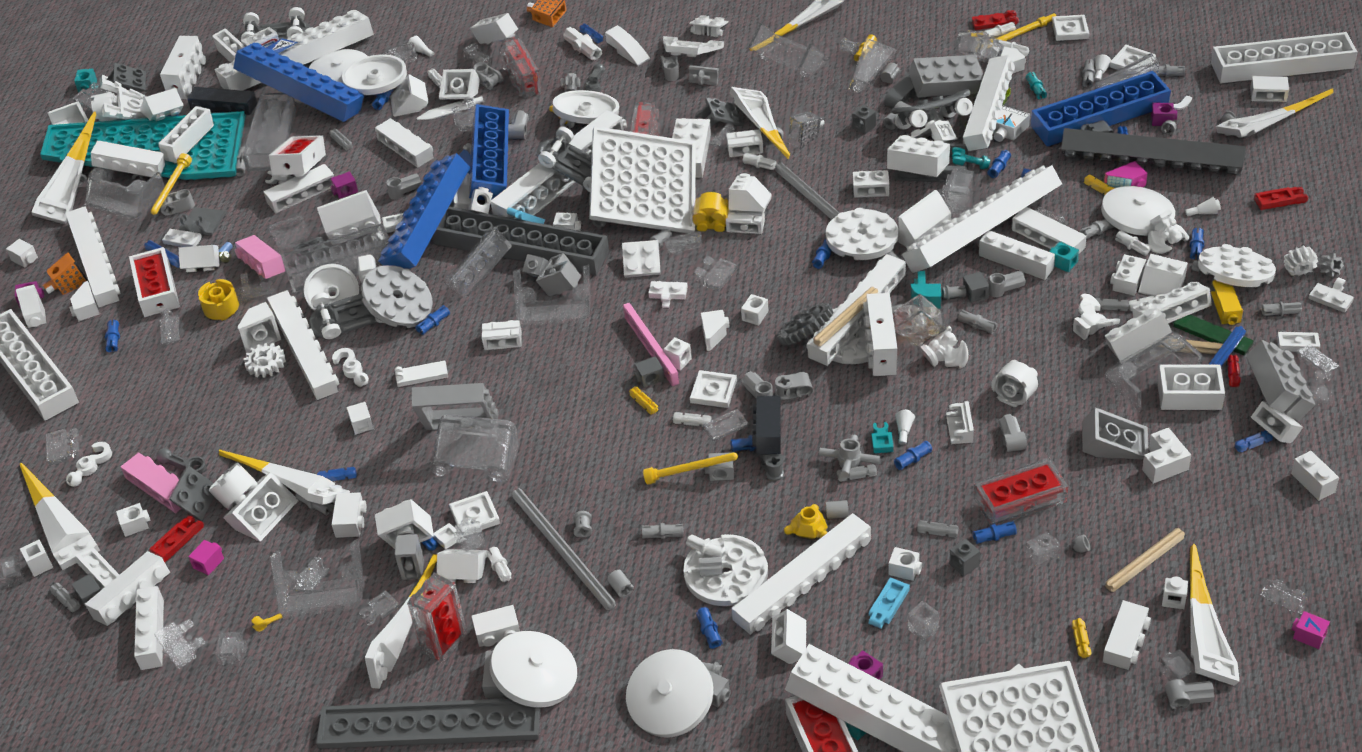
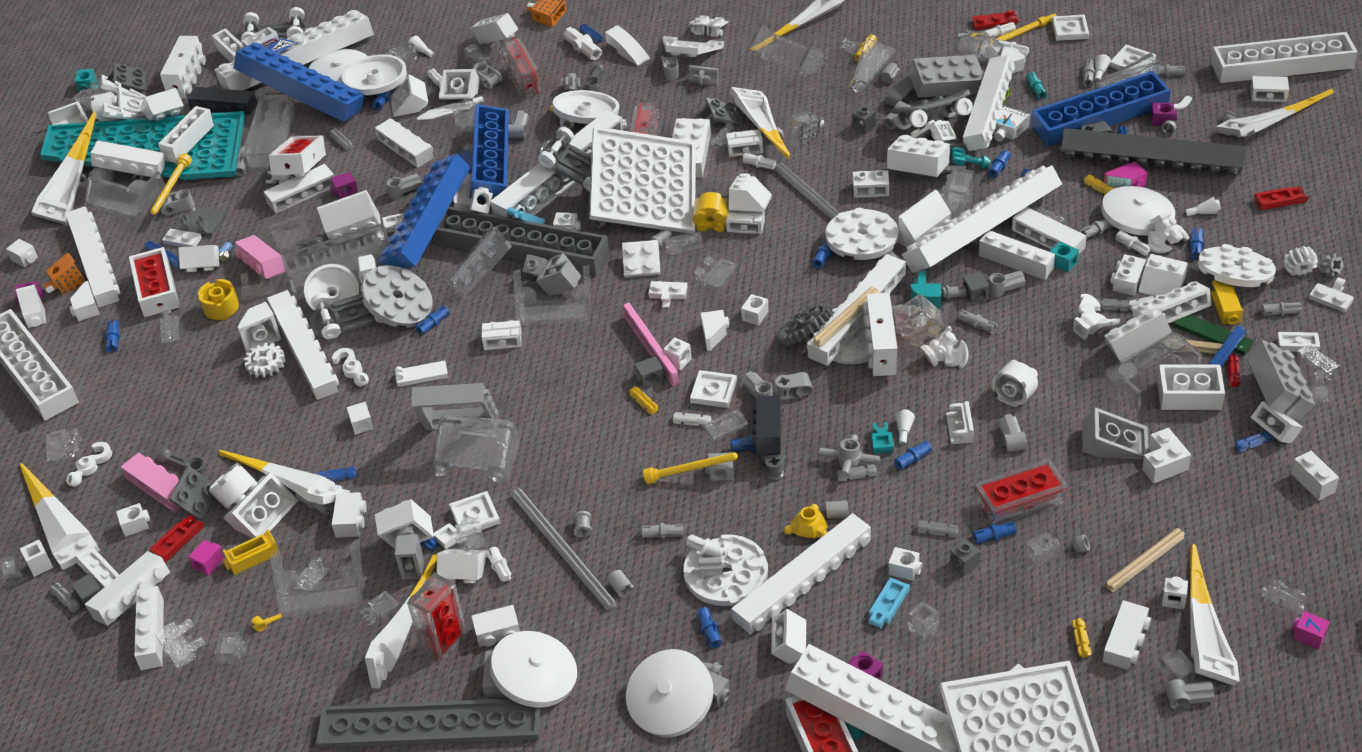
(250, 553): none -> yellow window

